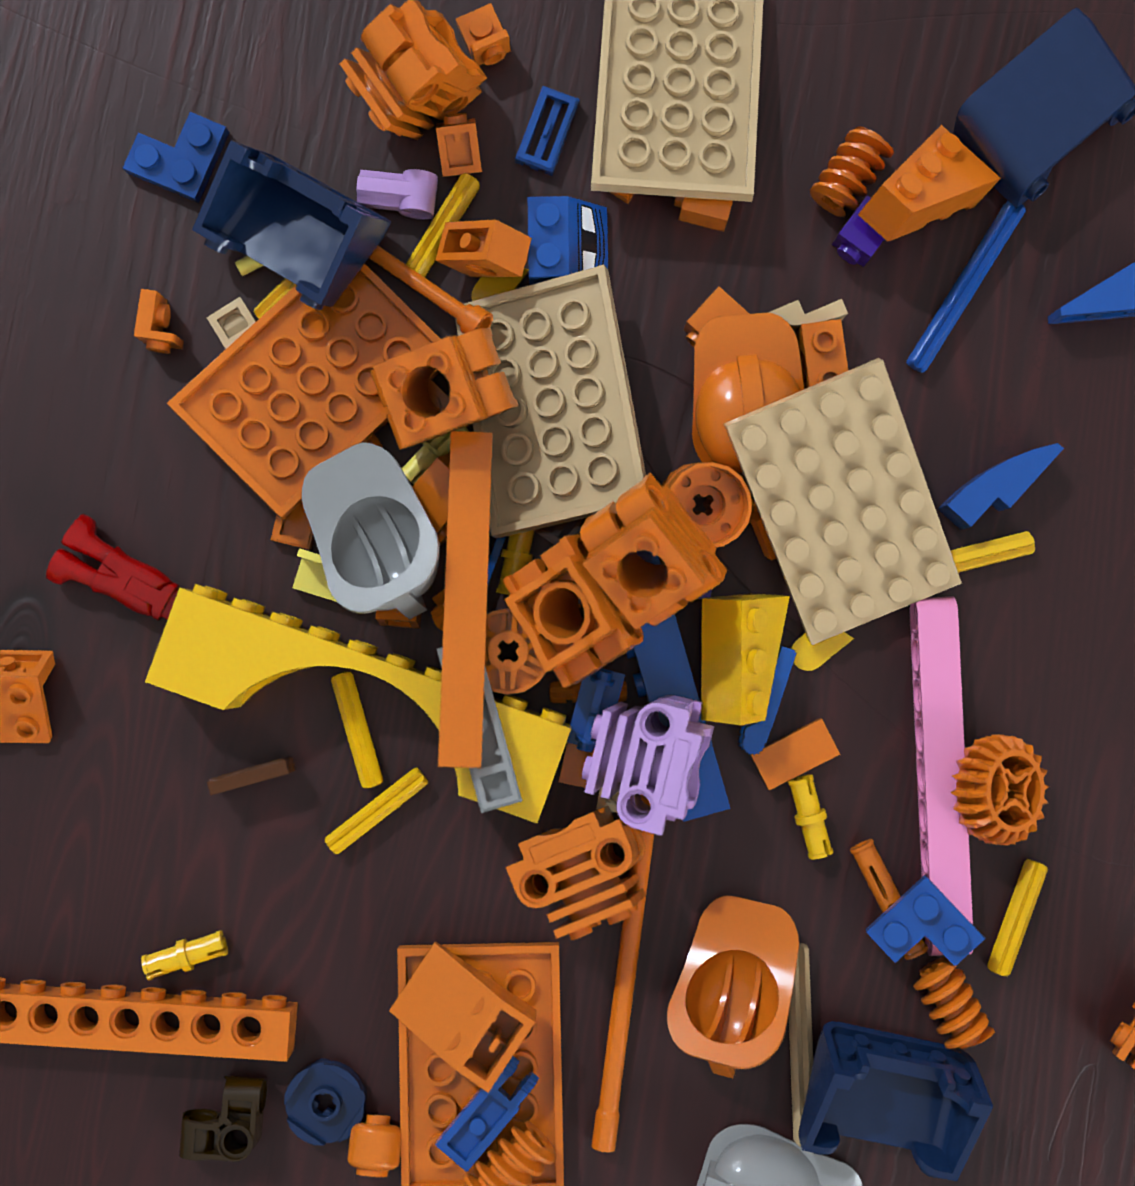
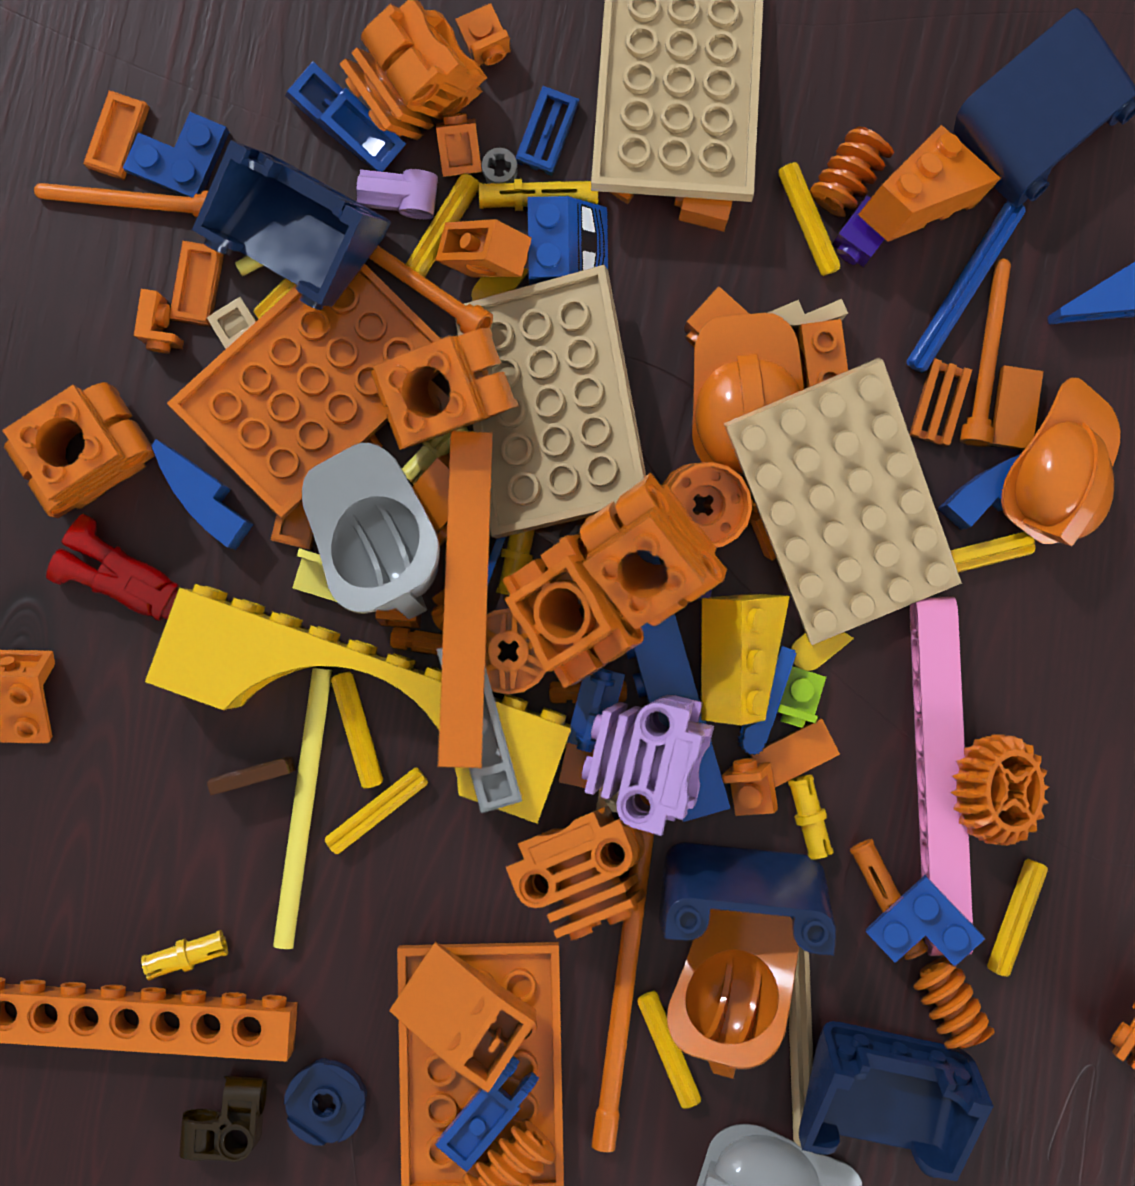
(111, 454): none -> orange piece
(115, 134): none -> orange tile
(121, 198): none -> orange piece
(196, 284): none -> orange tile
(202, 496): none -> blue slope
(302, 808): none -> light yellow piece
(343, 118): none -> blue slope
(374, 1146): orange head -> none
(418, 640): none -> orange axle
(510, 162): none -> light grey bush
(515, 194): none -> yellow pin
(669, 1053): none -> yellow axle
(745, 881): none -> dark blue windscreen
(751, 787): none -> orange bracket
(801, 697): none -> lime bracket
(809, 219): none -> yellow axle
(950, 371): none -> orange tile
(978, 427): none -> orange piece
(1016, 407): none -> orange tile
(1065, 473): none -> orange piece

